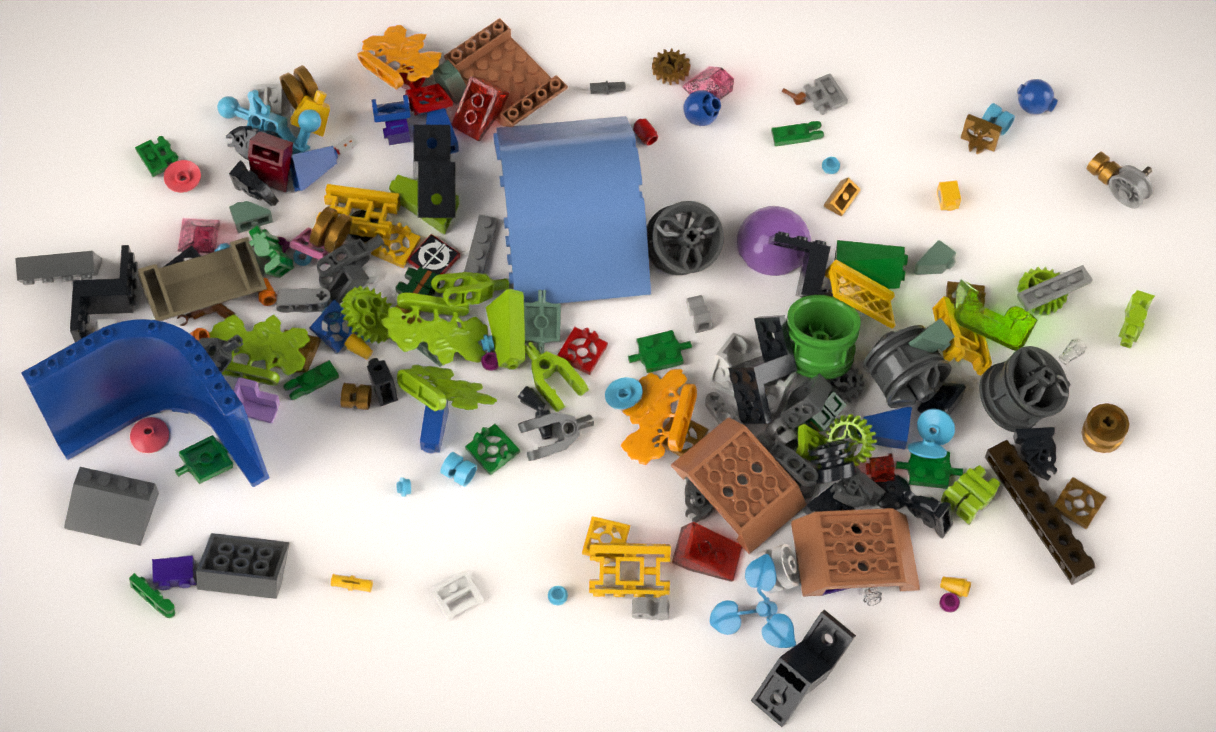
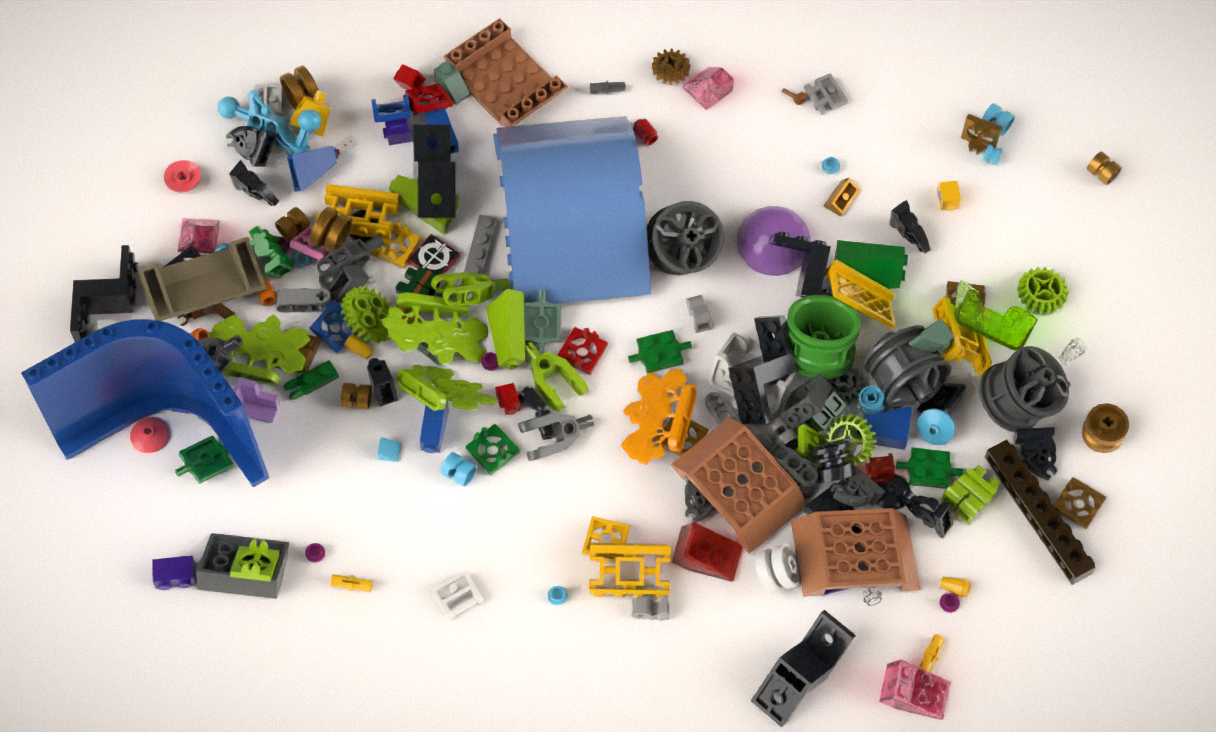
(57, 266): dark grey slope -> none
(110, 506): dark grey slope -> none
(152, 158): green plate -> none
(153, 597): green hinge -> none
(242, 568): none -> lime piece
(249, 215): sand green slope -> none
(270, 159): dark red slope -> none
(290, 225): none -> pearl gold wheel
(315, 552): none -> magenta plate
(388, 450): none -> medium azure slope
(399, 49): light orange plant -> none
(403, 486): medium azure plate -> none
(479, 107): clear red slope -> none
(487, 343): medium azure plate -> none
(508, 398): none -> red brick
(623, 393): medium azure dish -> none
(701, 108): blue brick -> none
(779, 629): dark azure plant -> none
(796, 133): green hinge -> none
(872, 400): none -> medium azure wheel
(908, 226): none -> black piece
(914, 690): none -> clear pink slope
(927, 449): medium azure dish -> none
(931, 654): none -> yellow pin
(936, 260): sand green slope -> none
(992, 154): none -> medium azure wheel
(1036, 97): blue brick -> none
(1054, 288): light grey plate -> none
(1131, 186): light grey wheel -> none
(1134, 317): lime hips -> none

